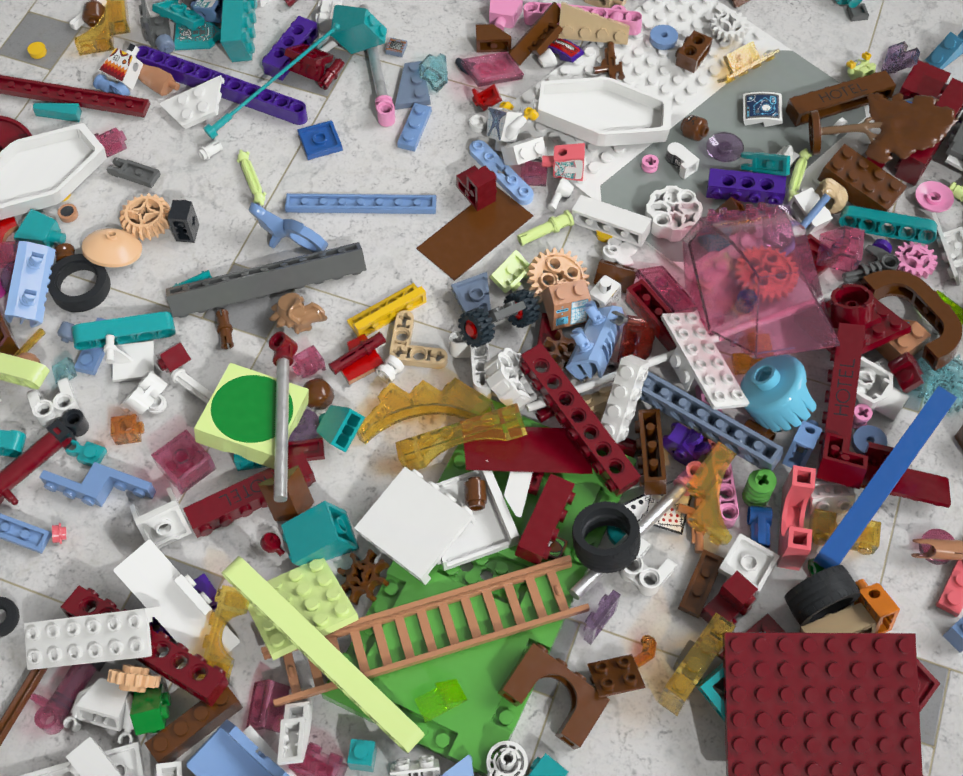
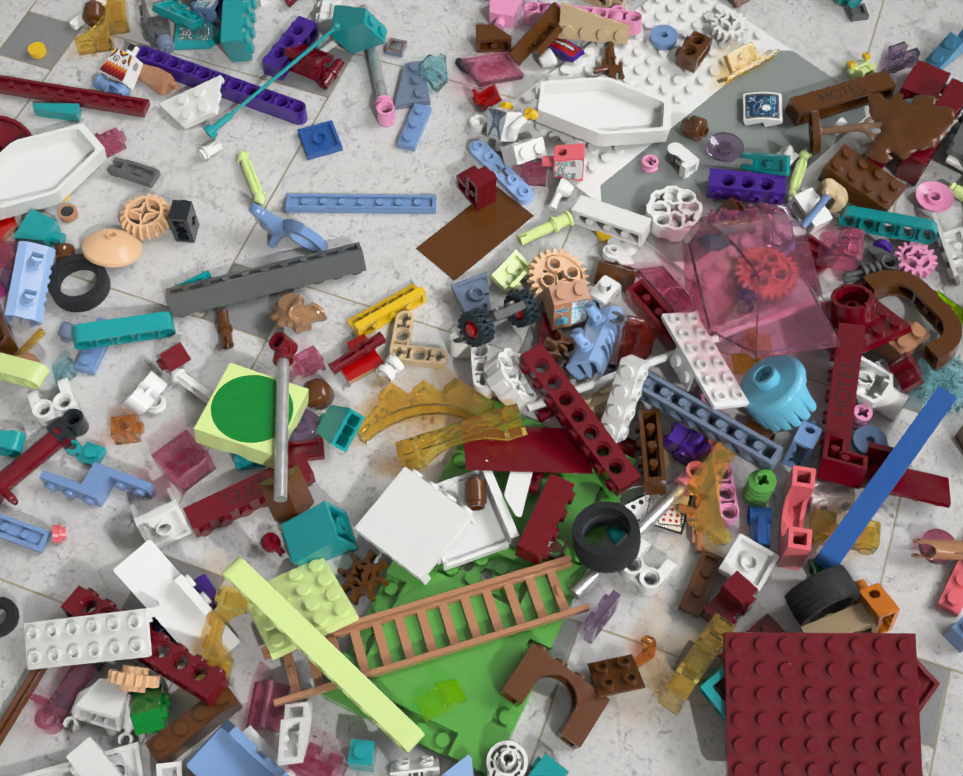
(129, 360): white plate -> none

